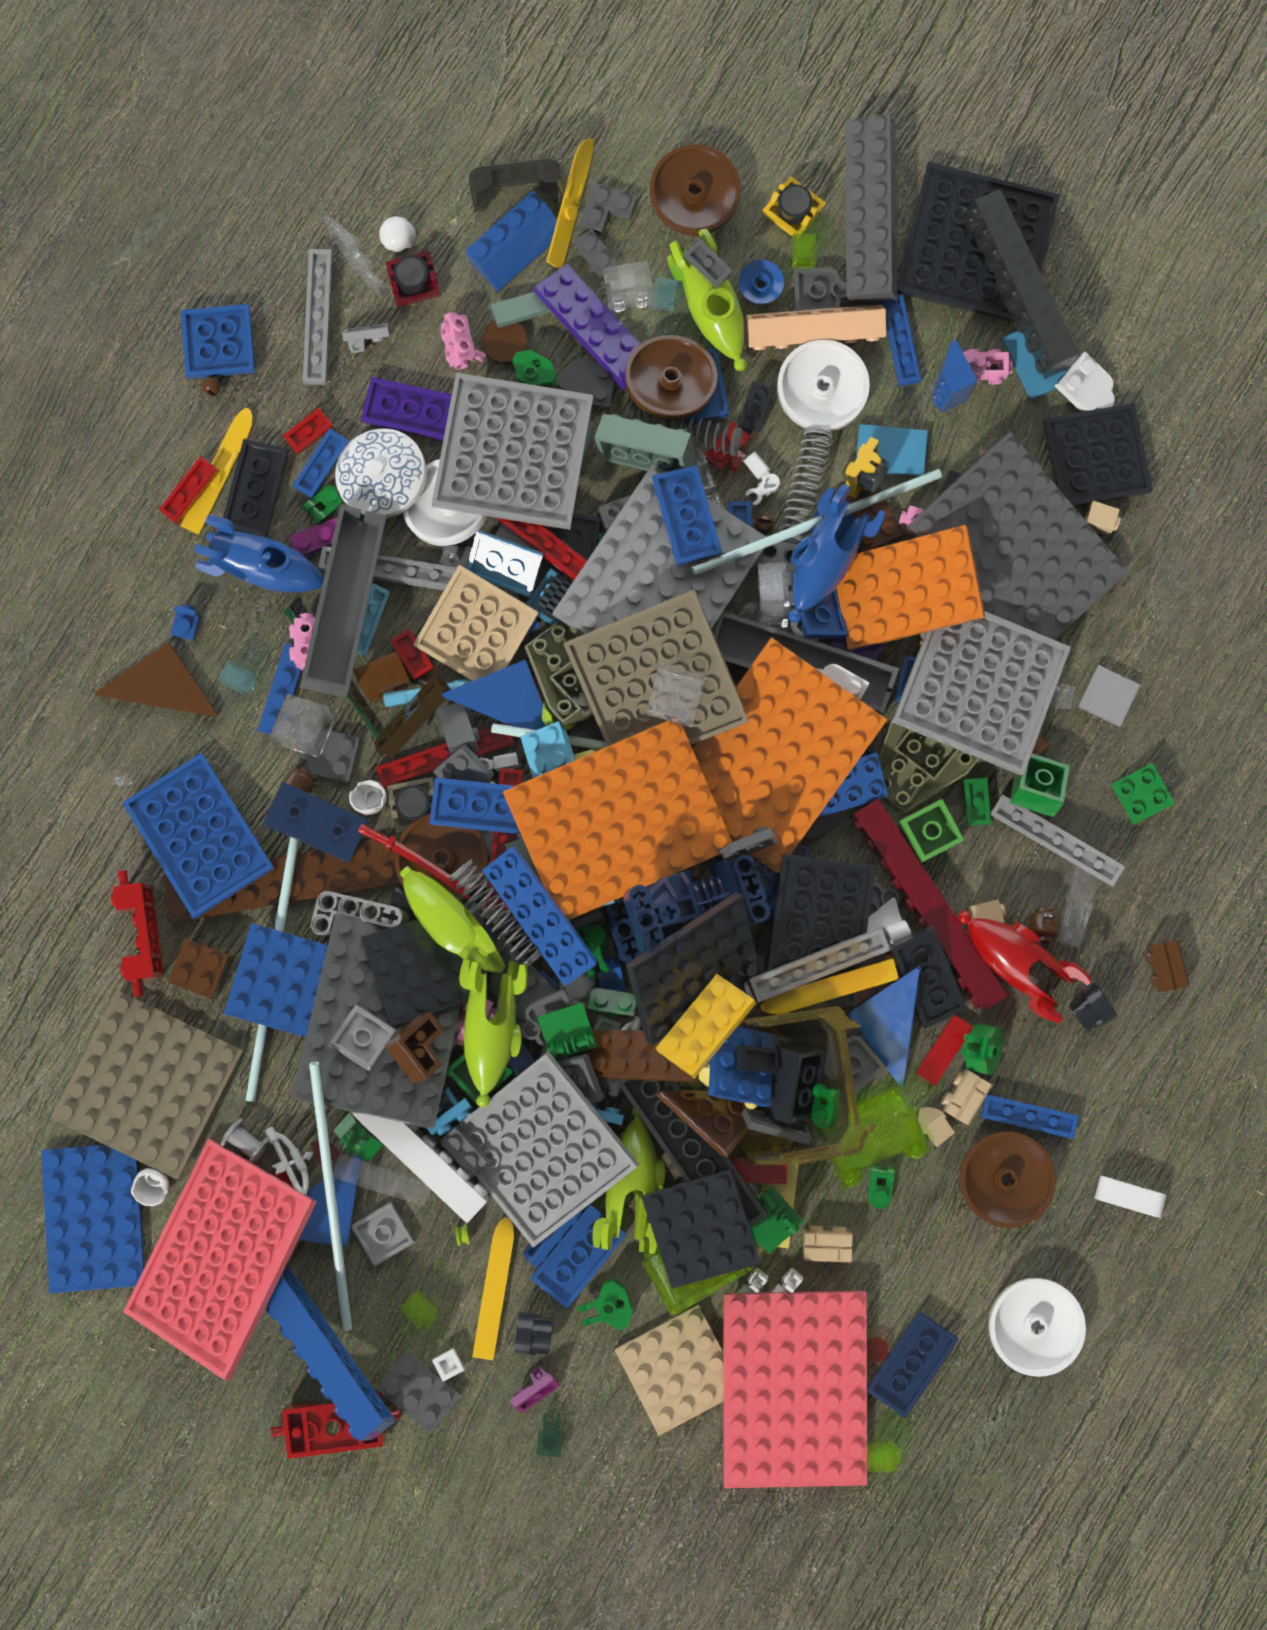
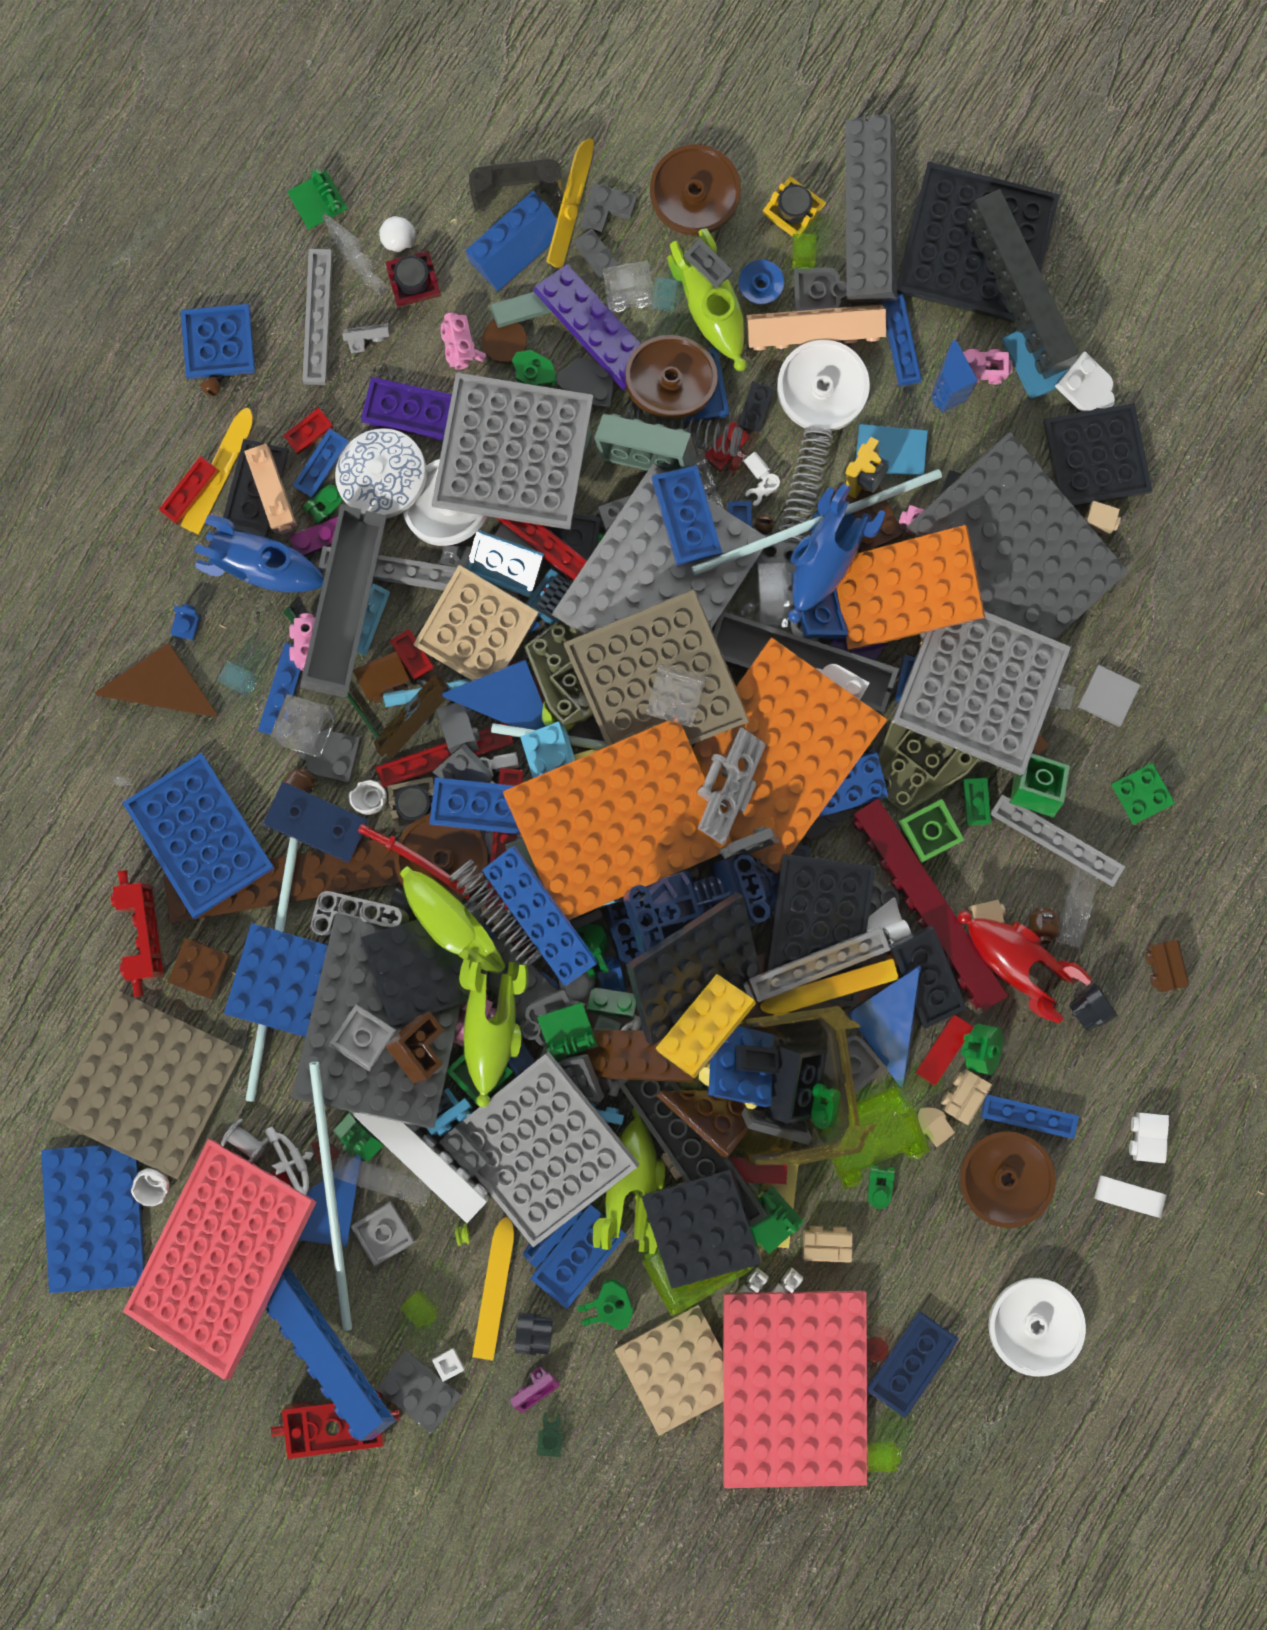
(270, 489): none -> light nougat brick
(317, 198): none -> green hinge
(737, 788): none -> light grey piece
(1149, 1137): none -> white brick

